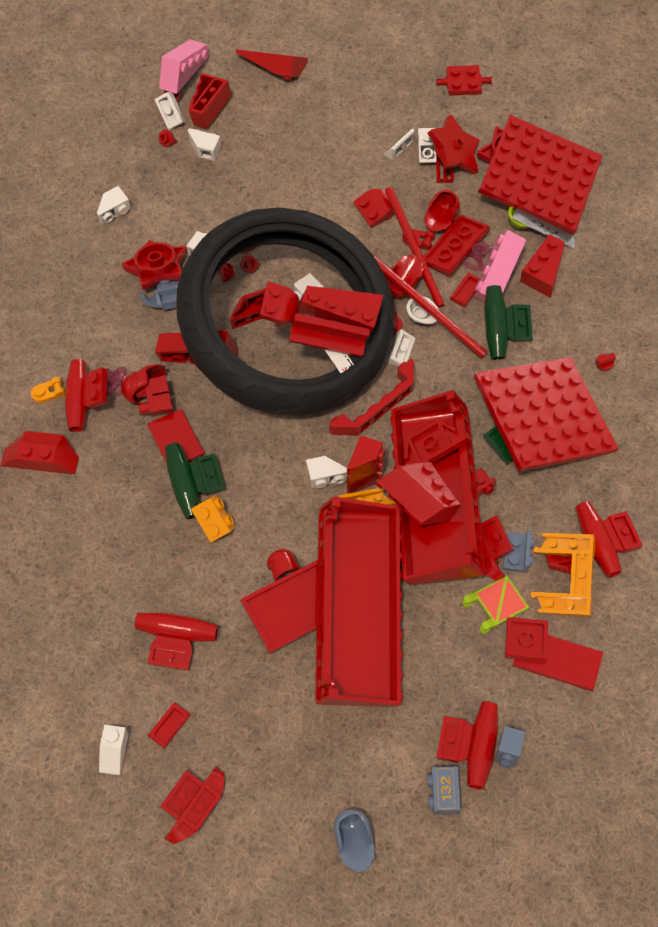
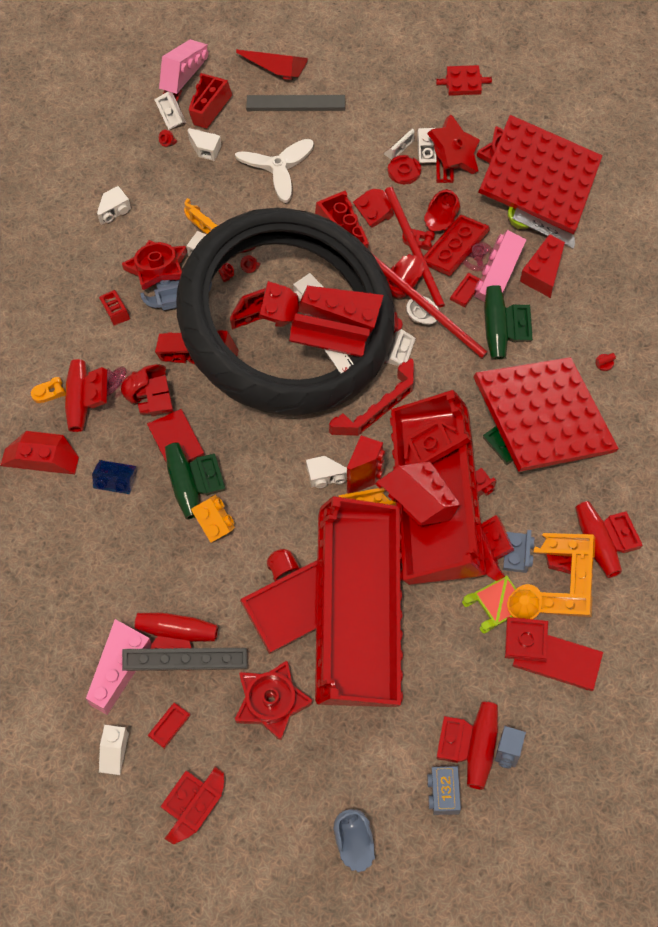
(109, 678): none -> bright pink wedge
(113, 476): none -> clear blue bracket
(118, 316): none -> red slope
(184, 659): none -> dark grey tile
(193, 214): none -> light orange plate
(274, 714): none -> red plate
(279, 164): none -> white piece
(295, 103): none -> dark grey tile
(339, 210): none -> red wedge
(407, 173): none -> red tile
(525, 602): none -> light orange piece

